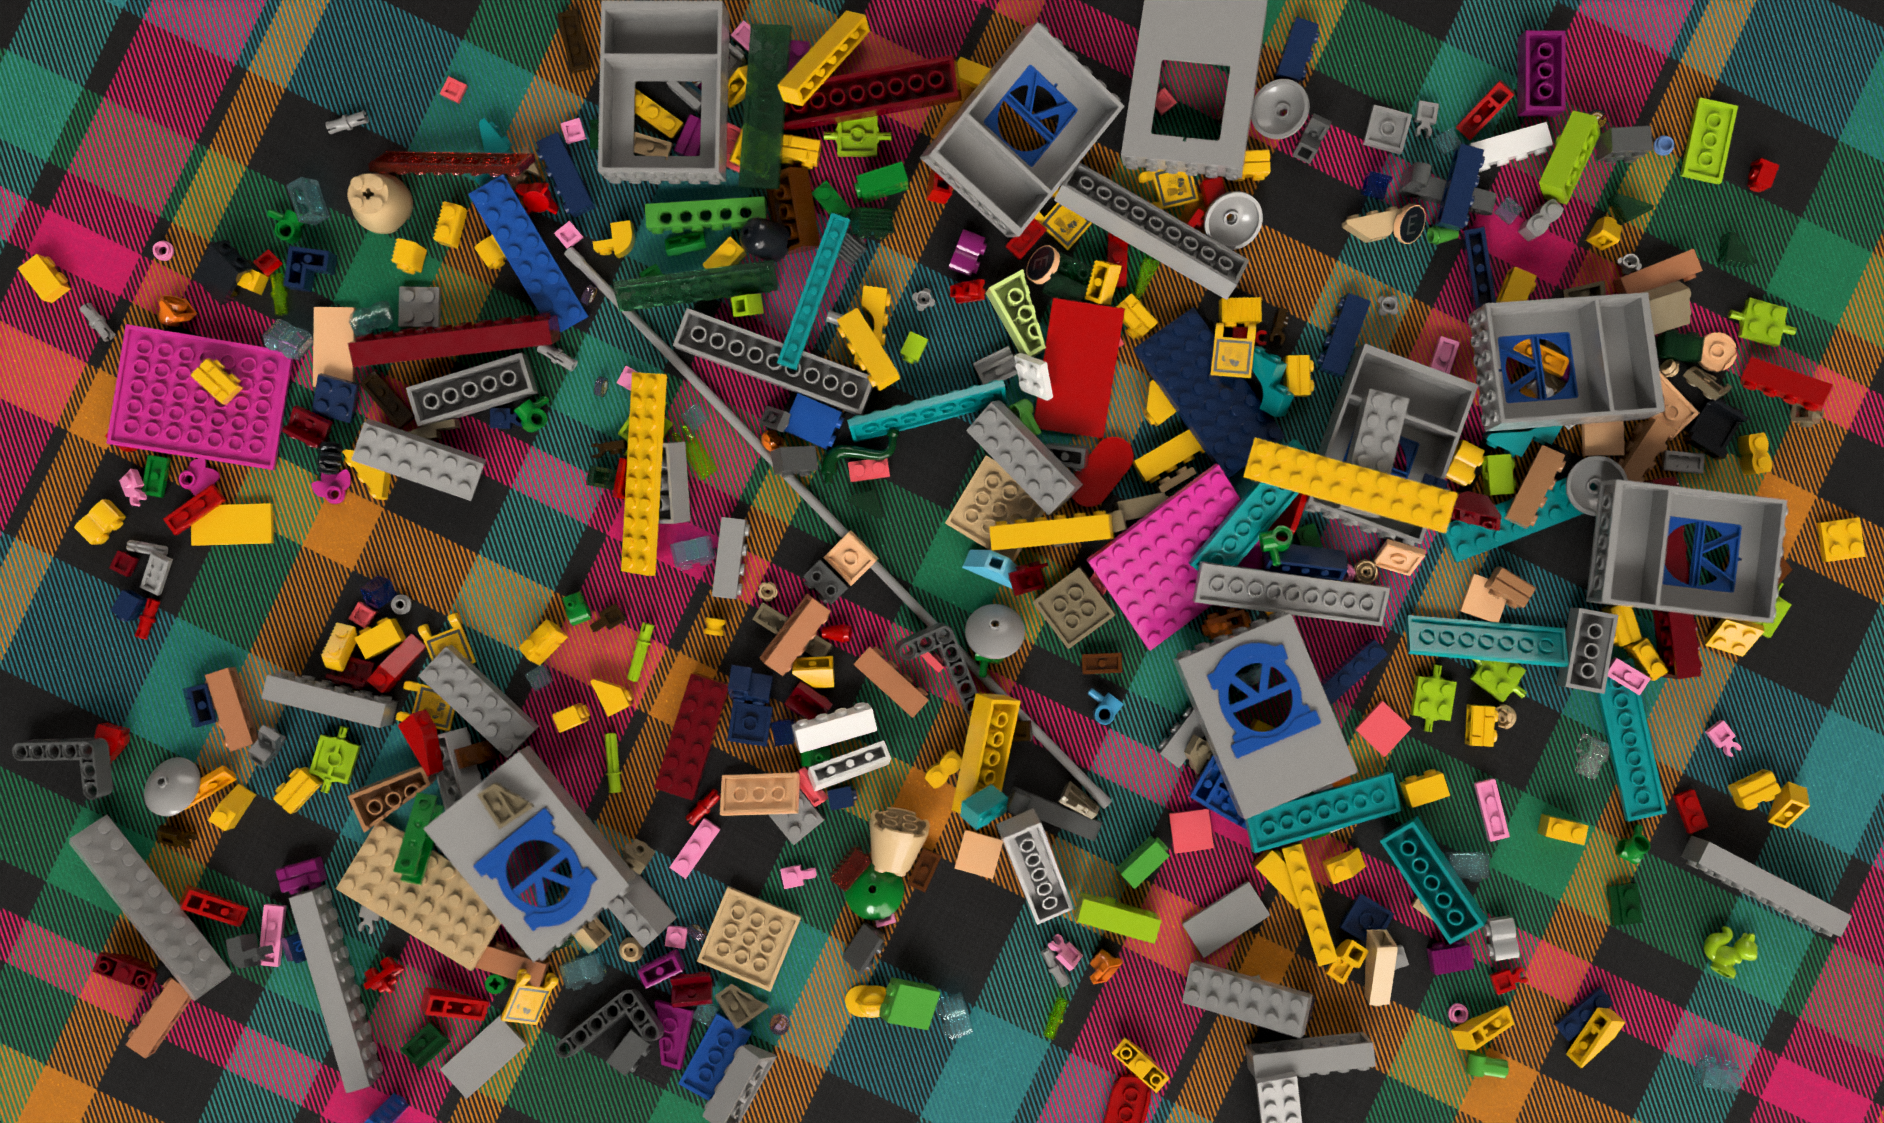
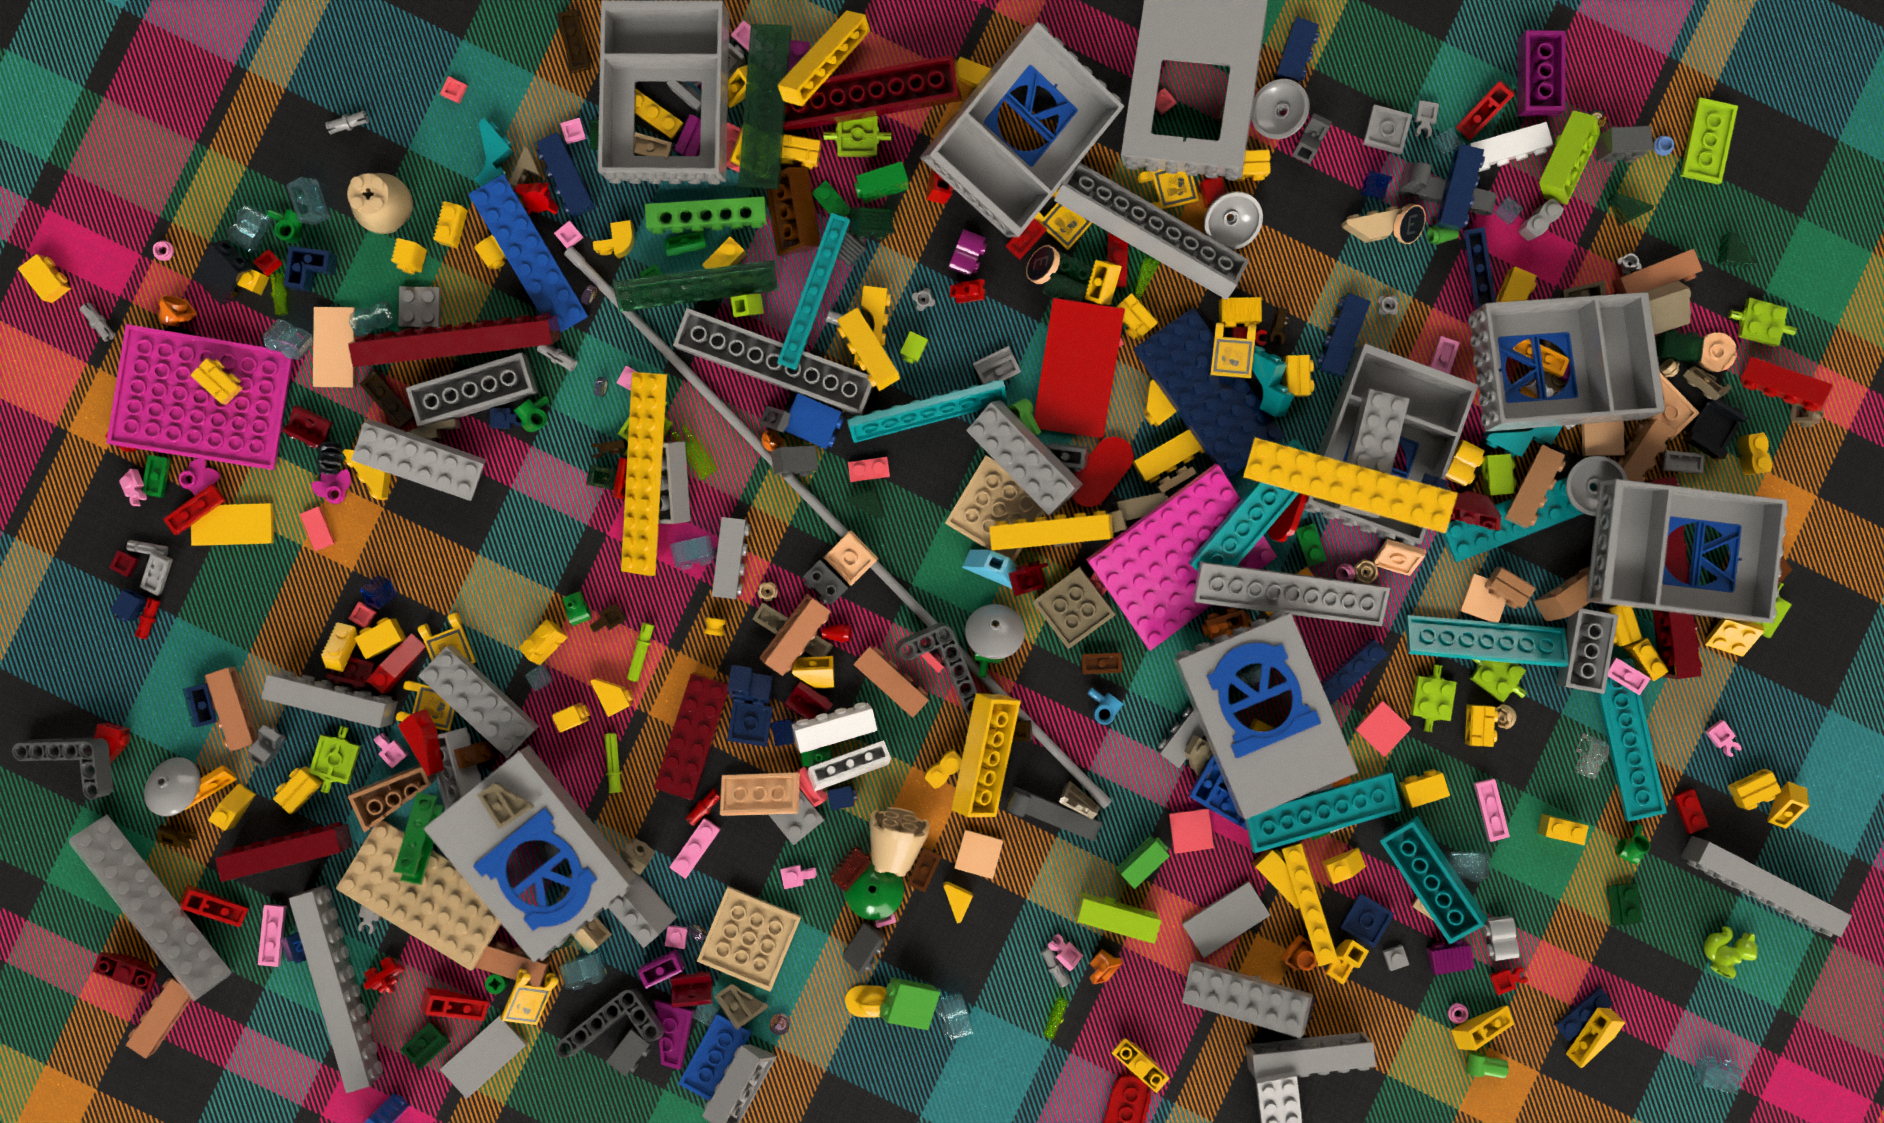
(100, 522): yellow brick -> none
(245, 951): dark grey brick -> none
(248, 229): none -> clear light blue brick
(283, 851): none -> dark red brick
(301, 874): magenta brick -> none
(317, 528): none -> coral tile
(335, 398): dark blue plate -> none
(391, 752): none -> bright pink plate
(407, 604): light grey plate -> none
(452, 162): clear red plate -> none
(626, 954): tan plate -> none
(694, 417): clear light blue tile -> none
(764, 239): black cylinder -> none
(831, 458): dark green animal -> none
(958, 898): none -> yellow slope
(984, 807): teal brick -> none
(1015, 309): yellowish green wedge -> none
(1033, 376): white plate -> none
(1035, 866): light grey brick -> none
(1196, 219): red plate -> none
(1270, 543): green piece -> none
(1300, 955): none -> orange piece
(1309, 562): dark blue brick -> none
(1379, 967): tan slope -> none
(1565, 598): none -> medium nougat wedge
(1605, 233): yellow slope -> none
(1762, 175): red brick -> none
(1841, 539): yellow plate -> none

